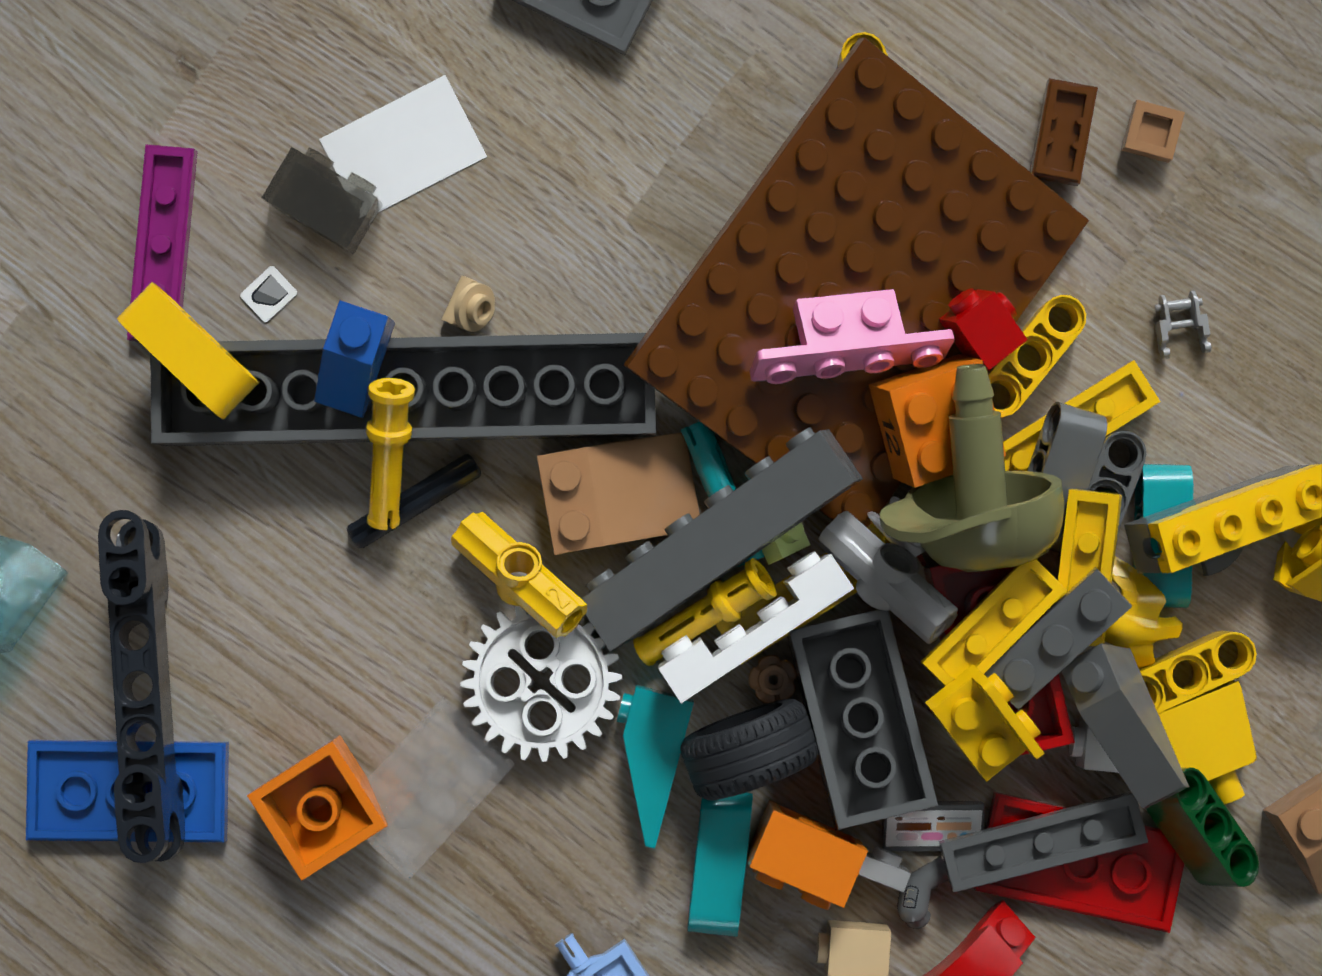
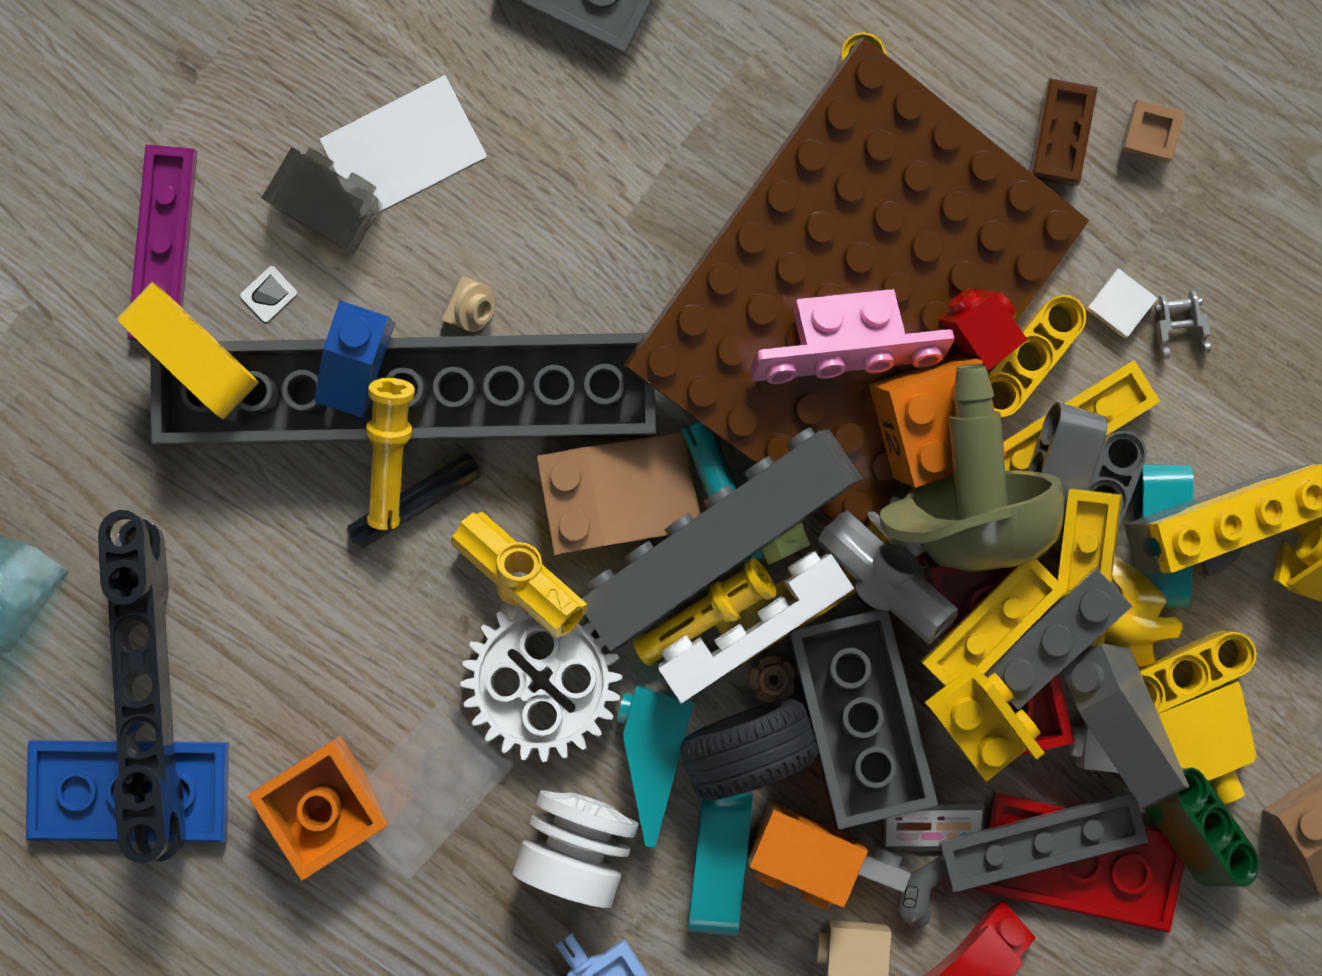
(575, 849): none -> white wheel
(1121, 303): none -> white tile

